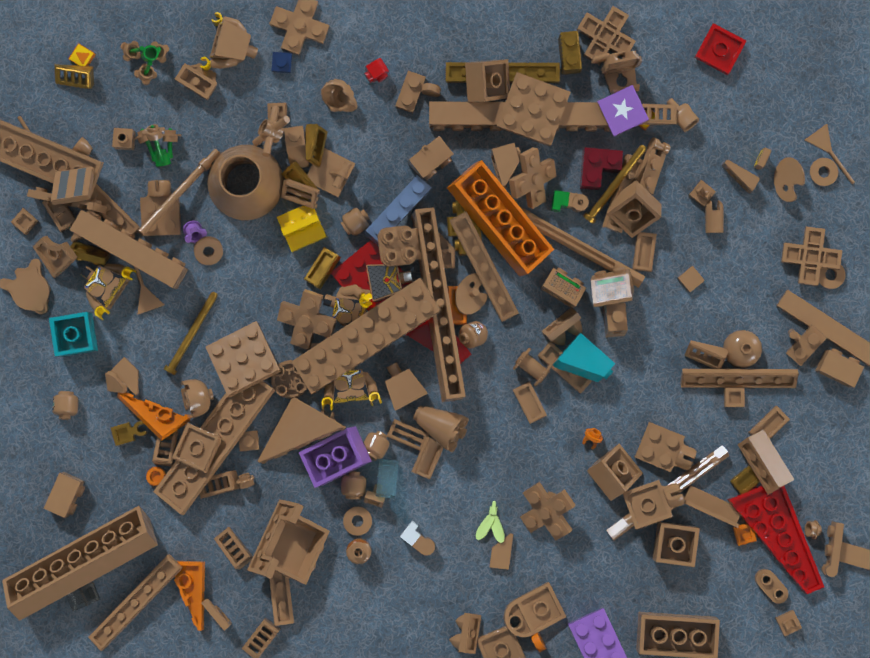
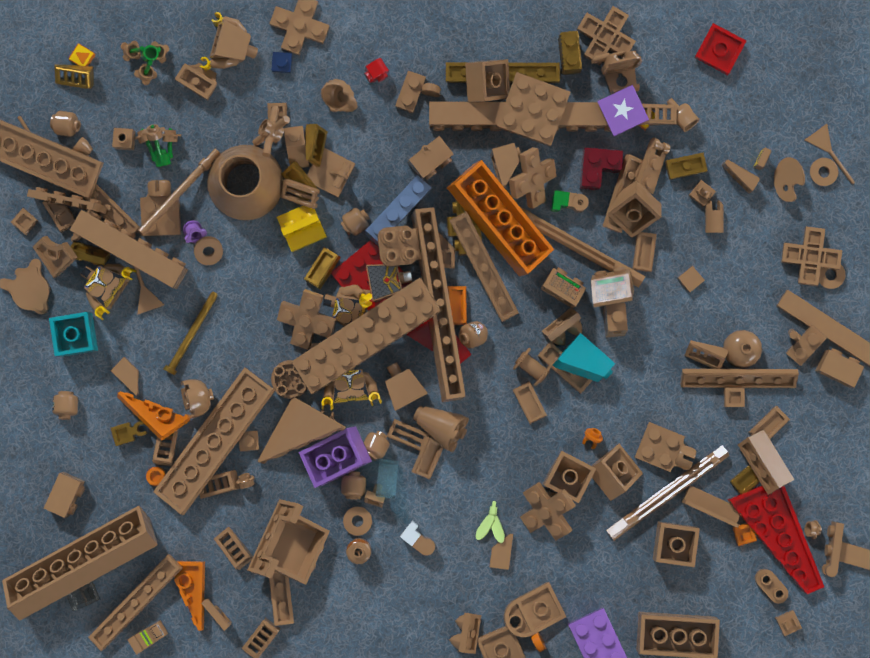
(65, 123): none -> medium nougat head
(72, 185): medium nougat tile -> none
(114, 383): medium nougat tile -> none
(147, 637): none -> medium nougat leg
(197, 448): medium nougat tile -> none
(243, 359): medium nougat plate -> none
(469, 299): medium nougat piece -> none
(570, 475): none -> medium nougat slope
(614, 185): pearl gold bar -> none
(652, 503): medium nougat plate -> none
(686, 166): none -> pearl gold plate

